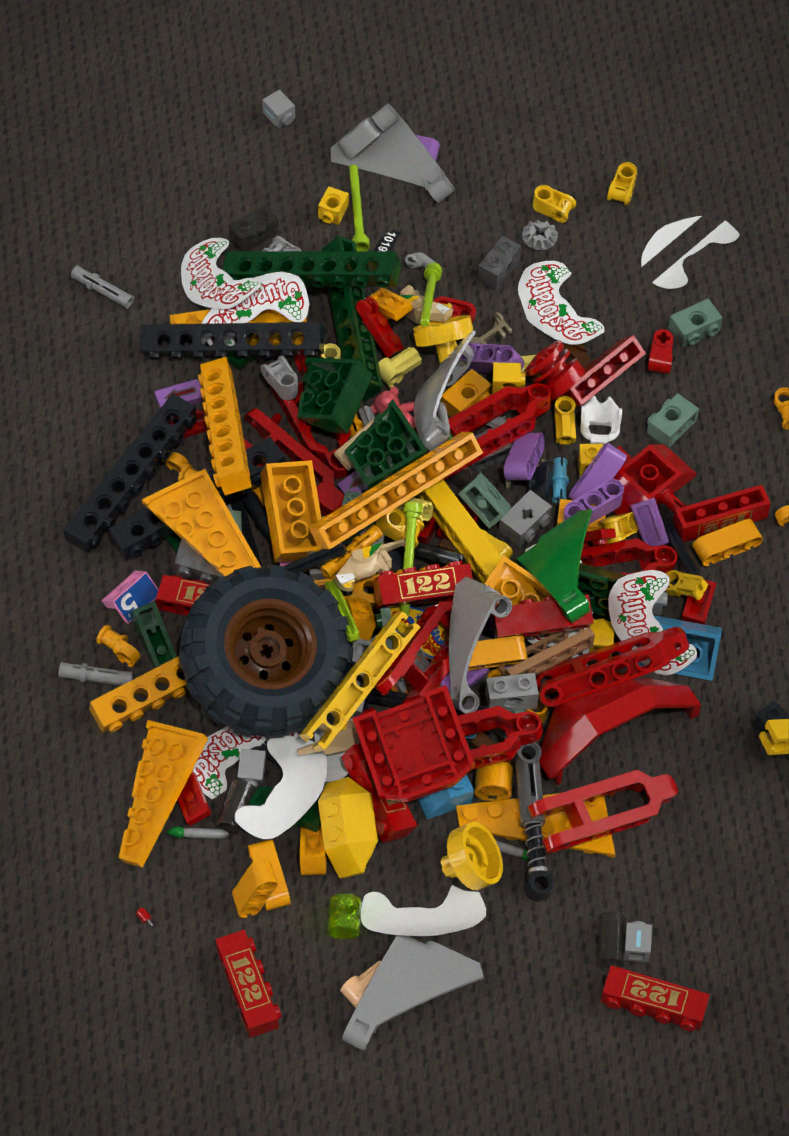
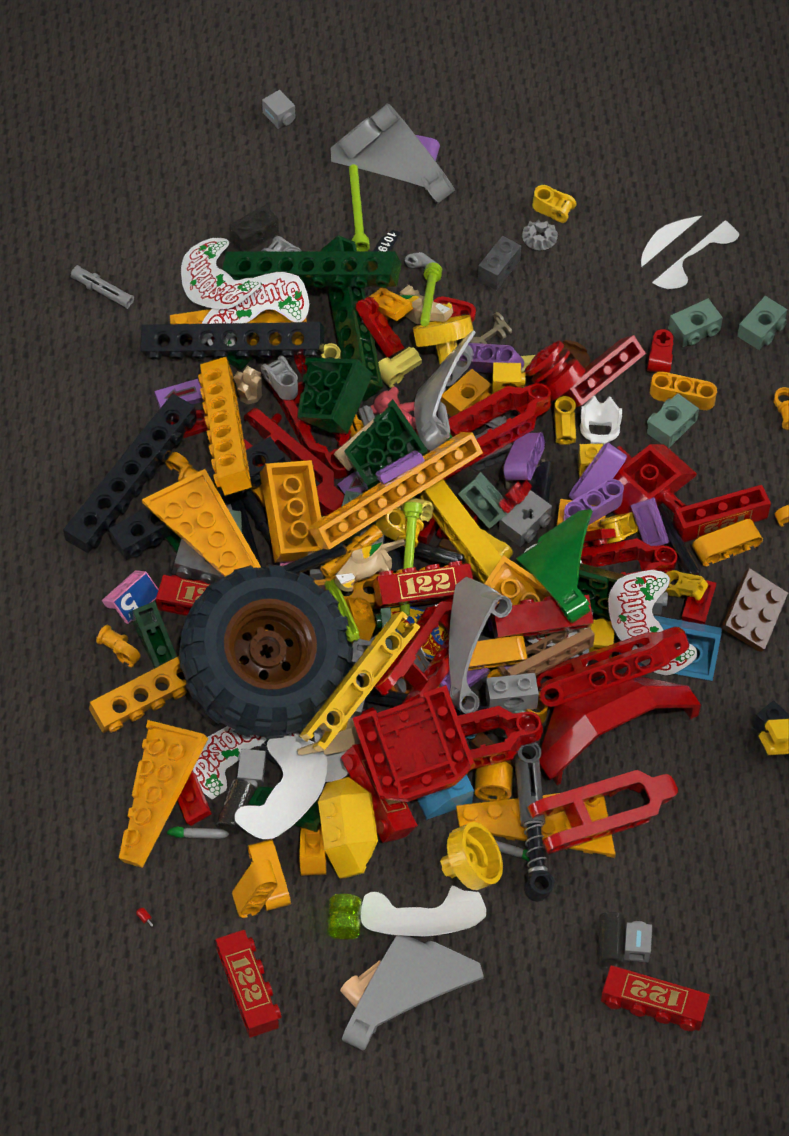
(89, 673): light grey pin -> none
(249, 385): none -> tan rock
(333, 206): yellow brick -> none
(399, 467): none -> medium lavender tile
(515, 495): none -> red hinge
(548, 310): sticker -> none
(559, 479): medium azure pin -> none
(622, 187): yellow piece -> none
(694, 389): none -> light orange beam
(754, 610): none -> plate
(766, 313): none -> sand green brick

